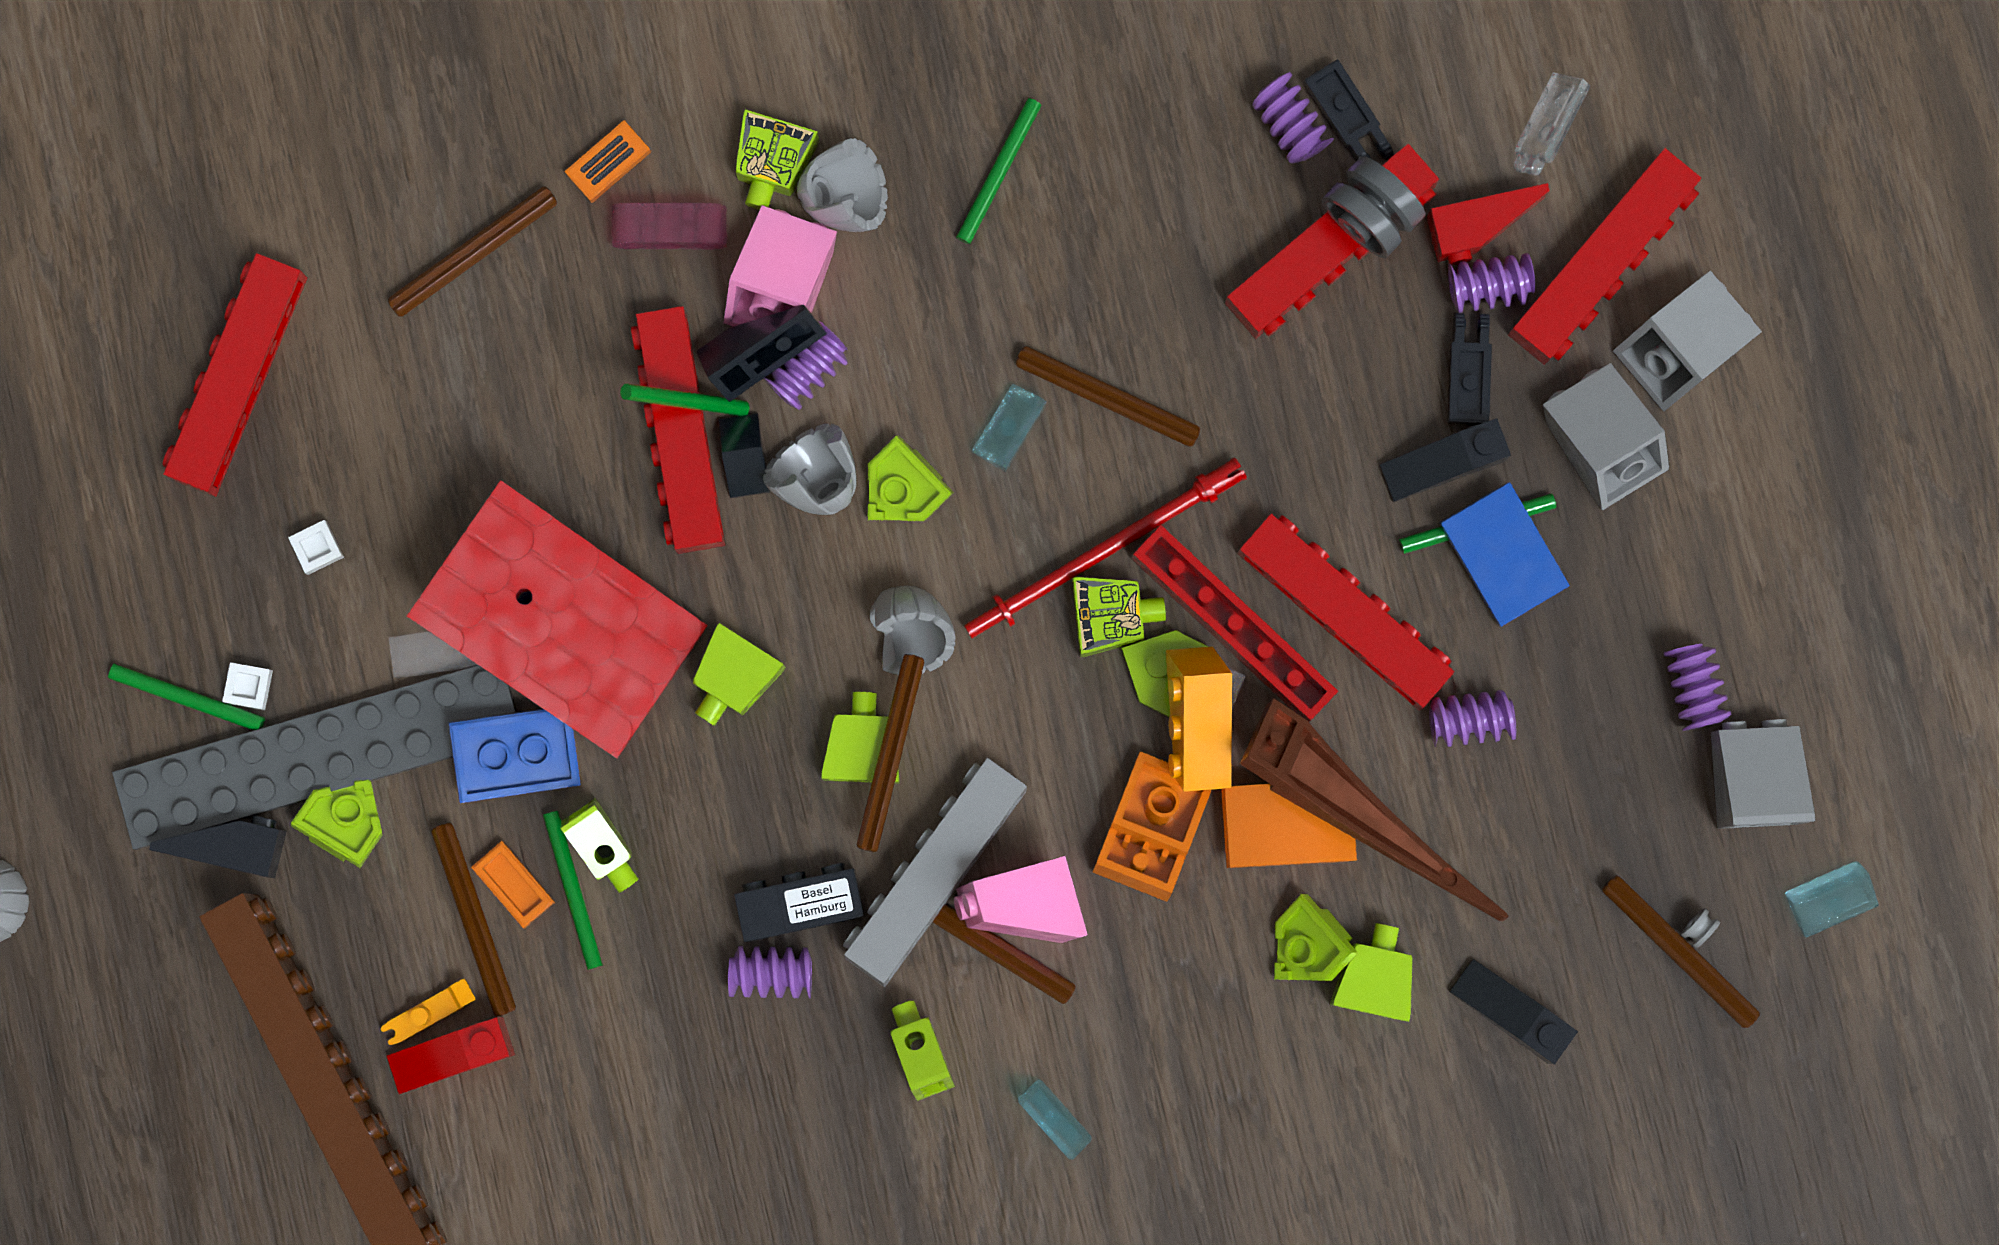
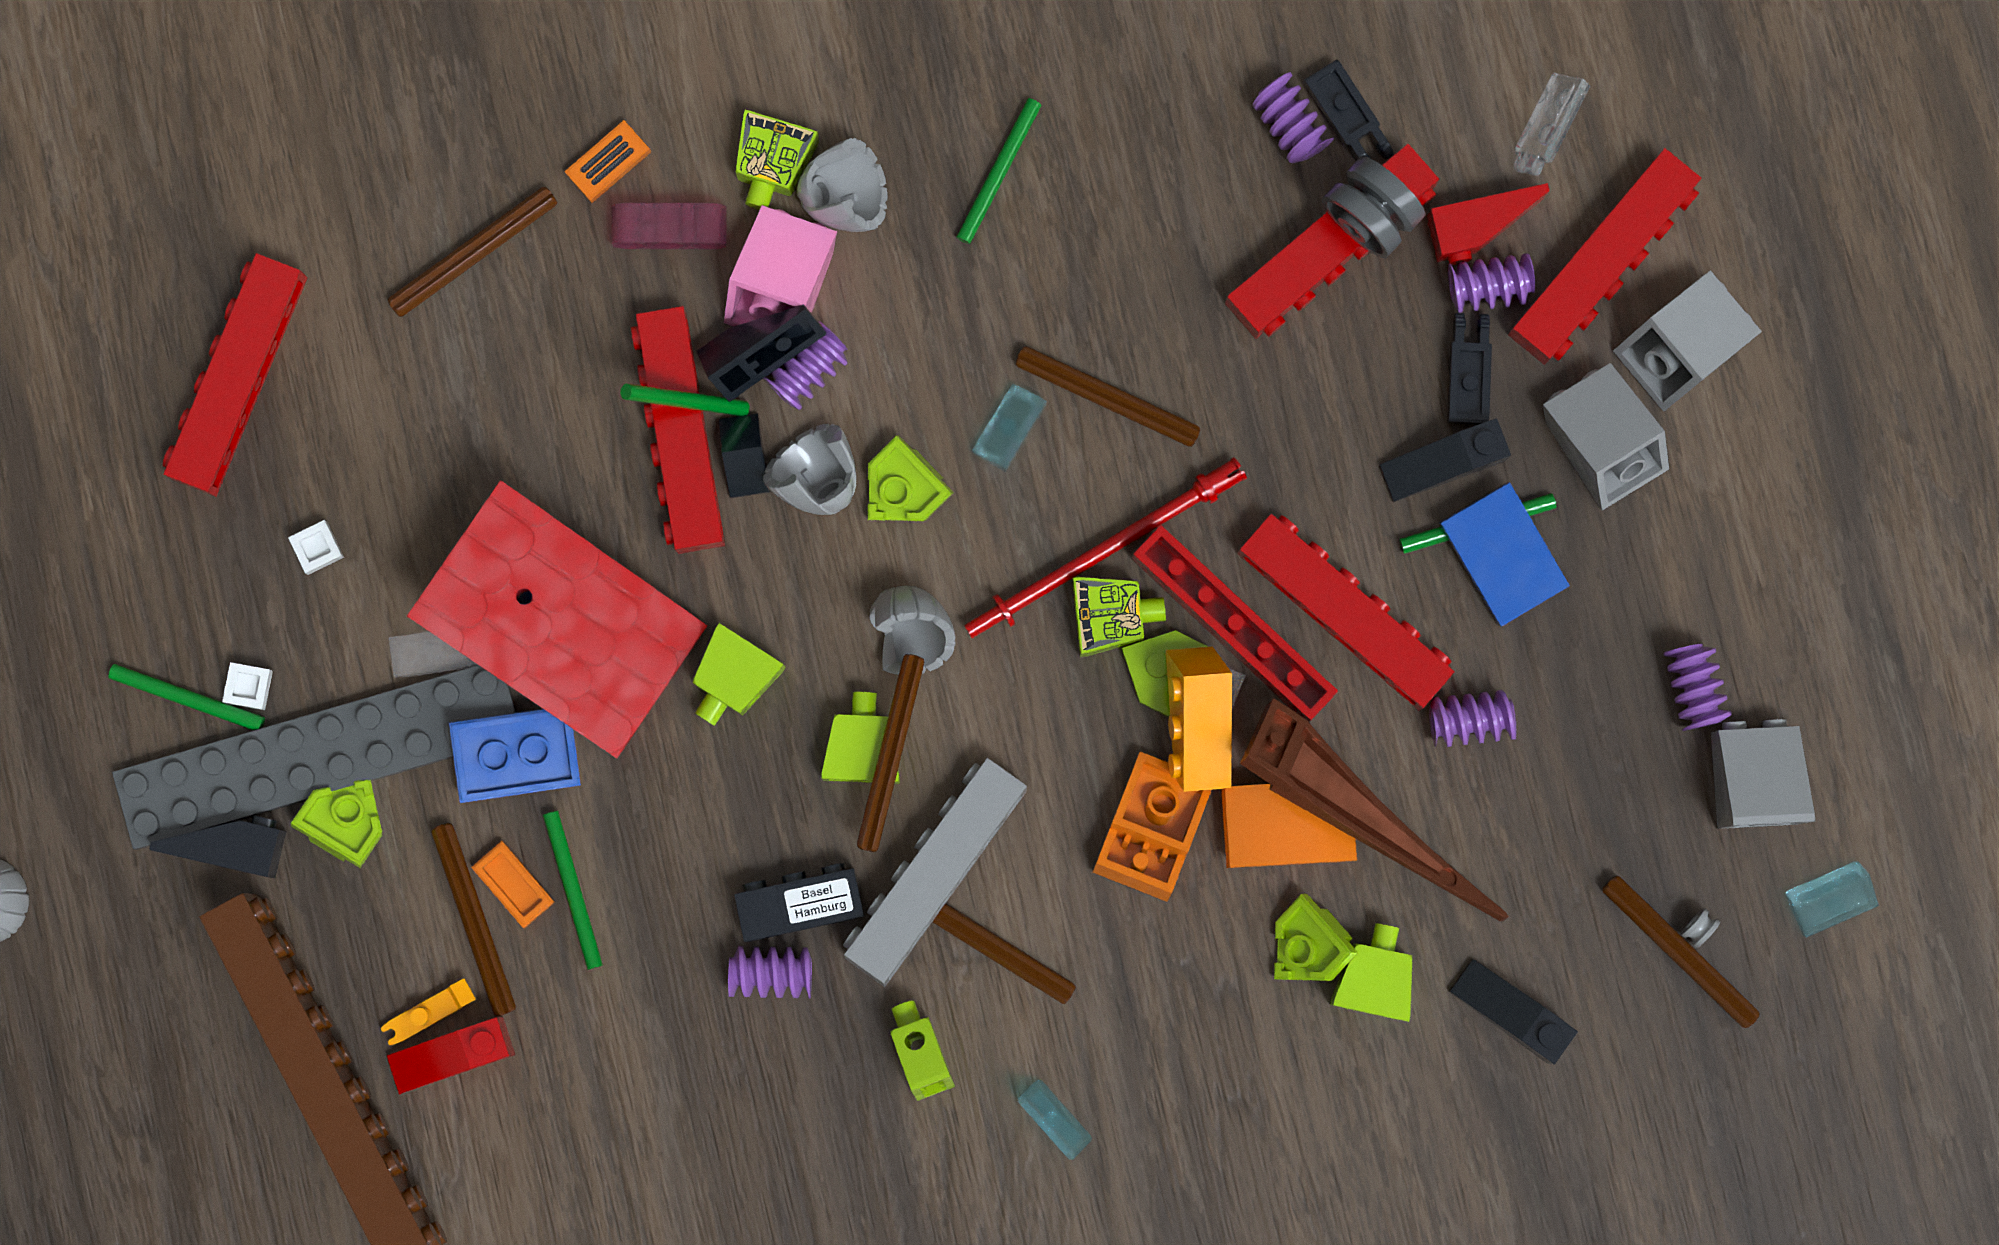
(587, 831): torso -> none
(1024, 903): bright pink slope -> none

